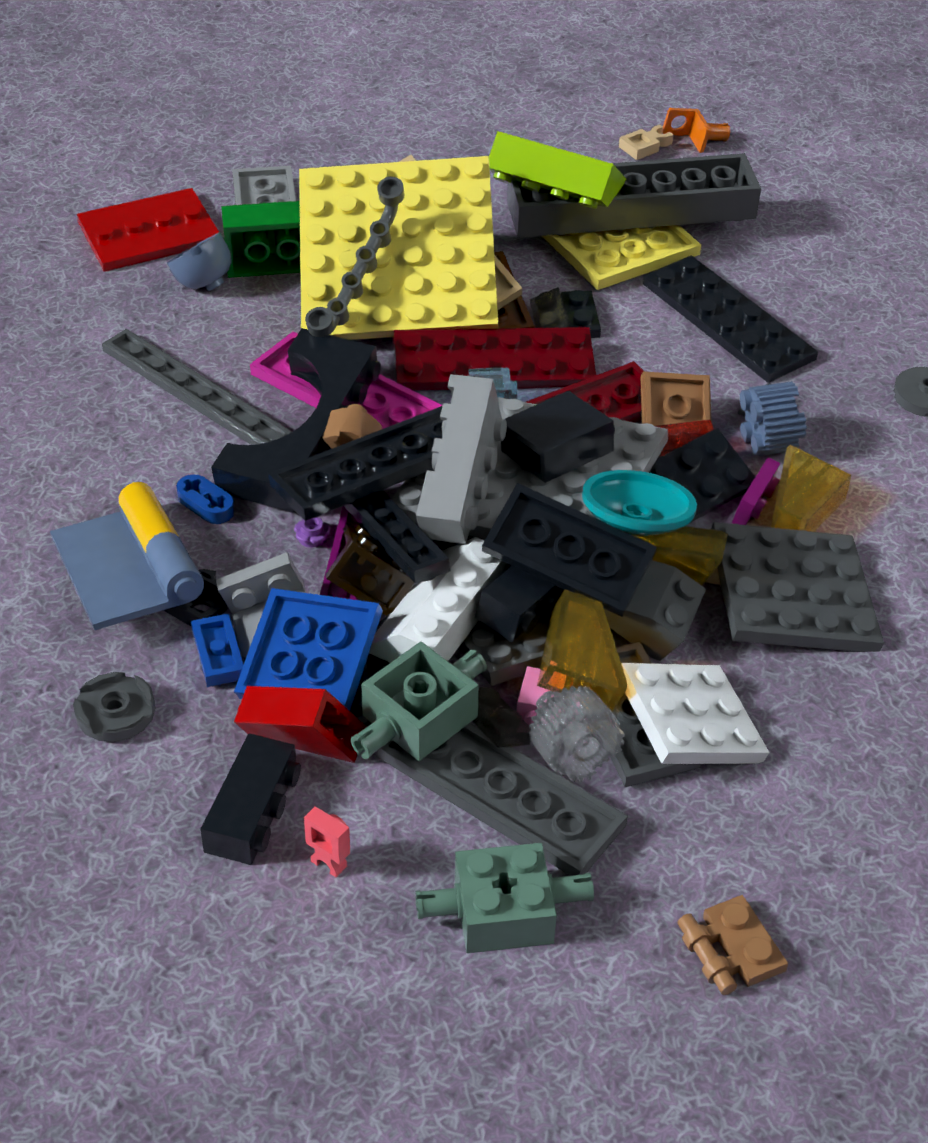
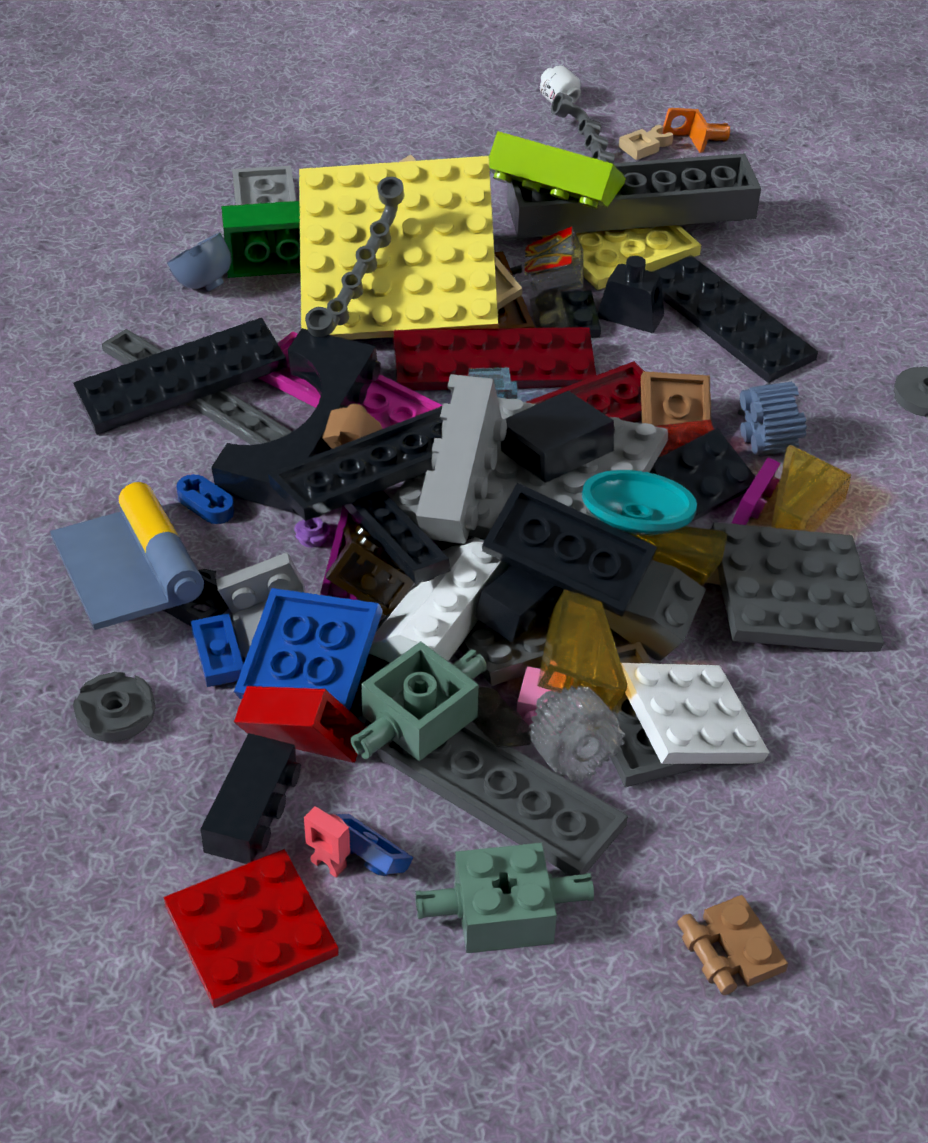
(146, 228): red plate -> none
(179, 375): none -> black plate
(250, 927): none -> red plate
(380, 854): none -> blue plate
(552, 263): none -> clear torso
(559, 80): none -> white head
(597, 144): none -> dark grey bar
(633, 296): none -> black torso

